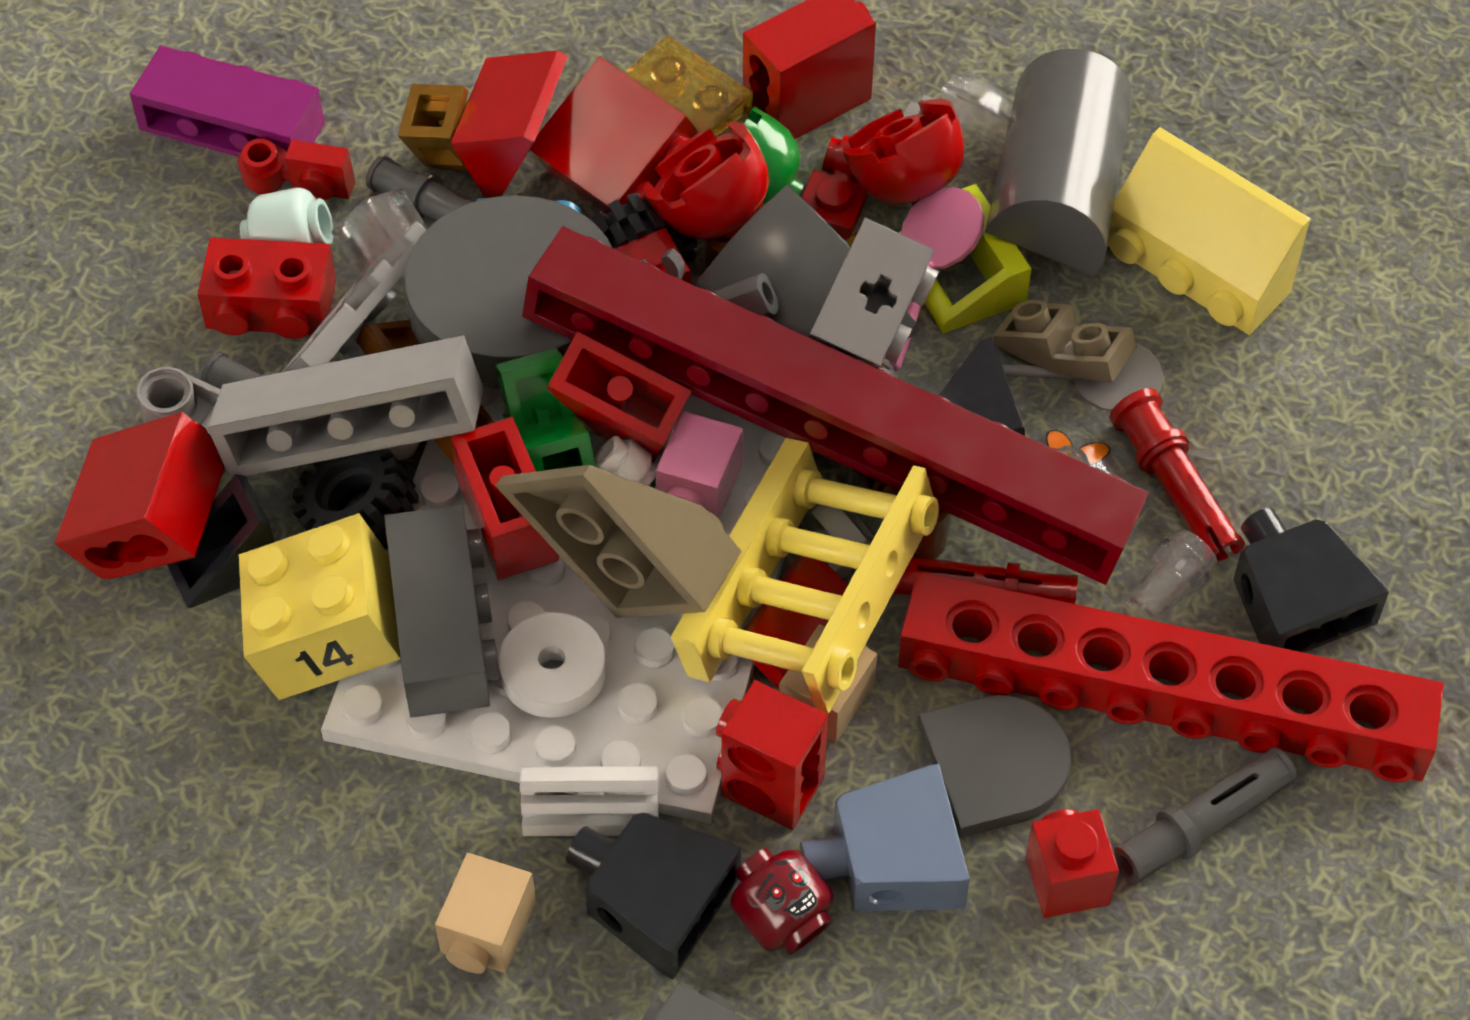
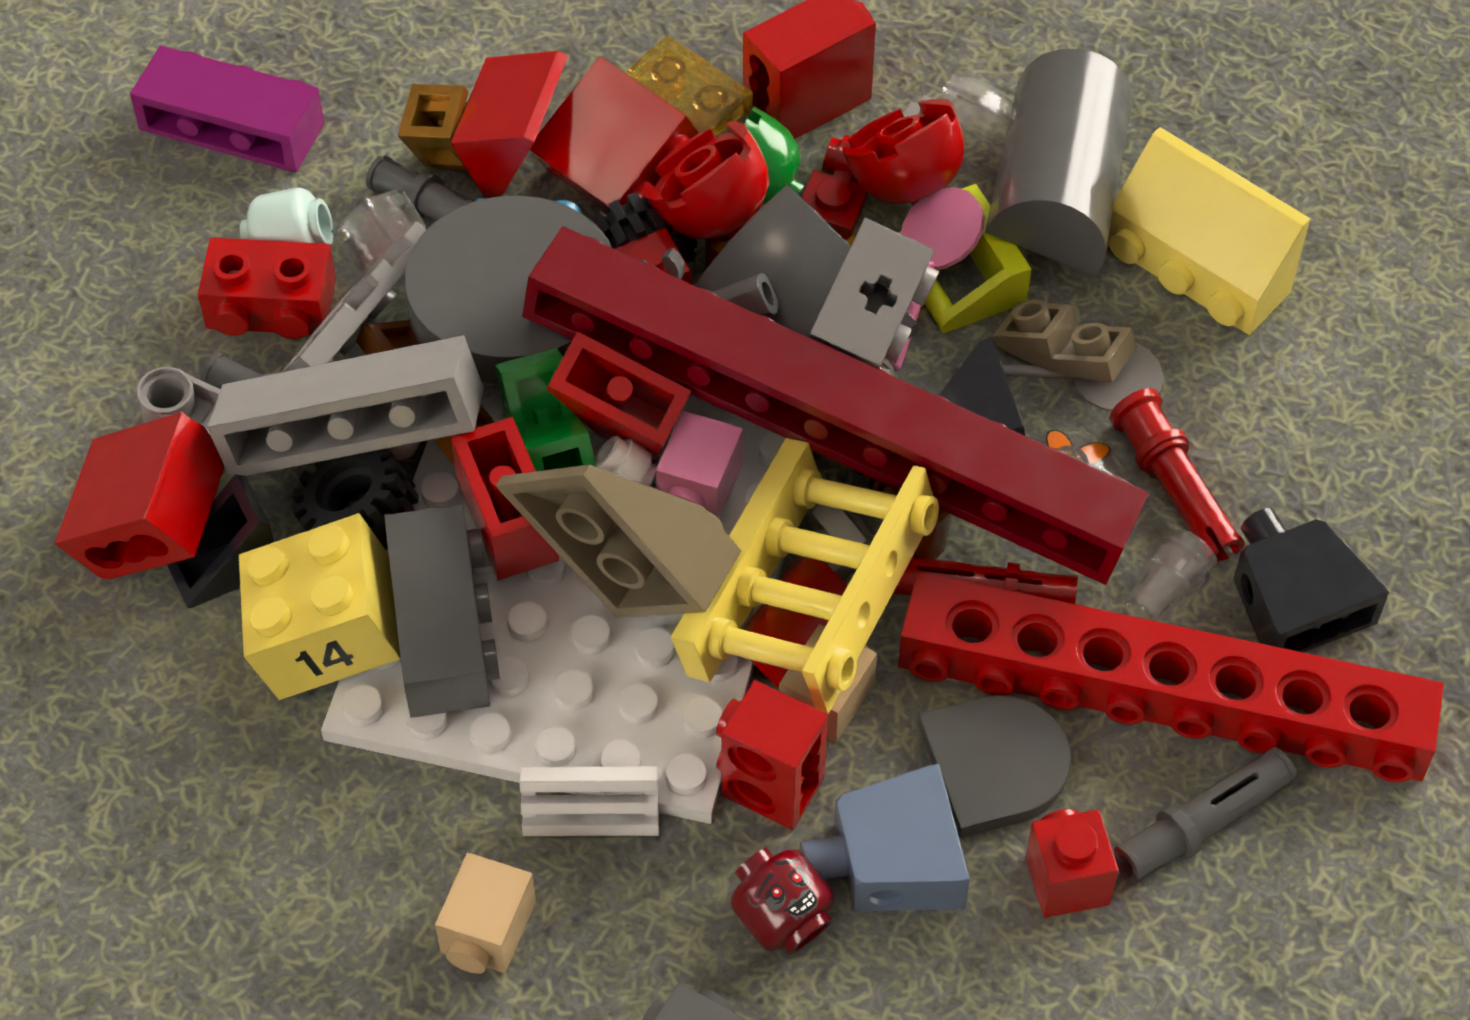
(310, 166): red plate -> none
(558, 690): white piece -> none
(656, 885): black torso -> none

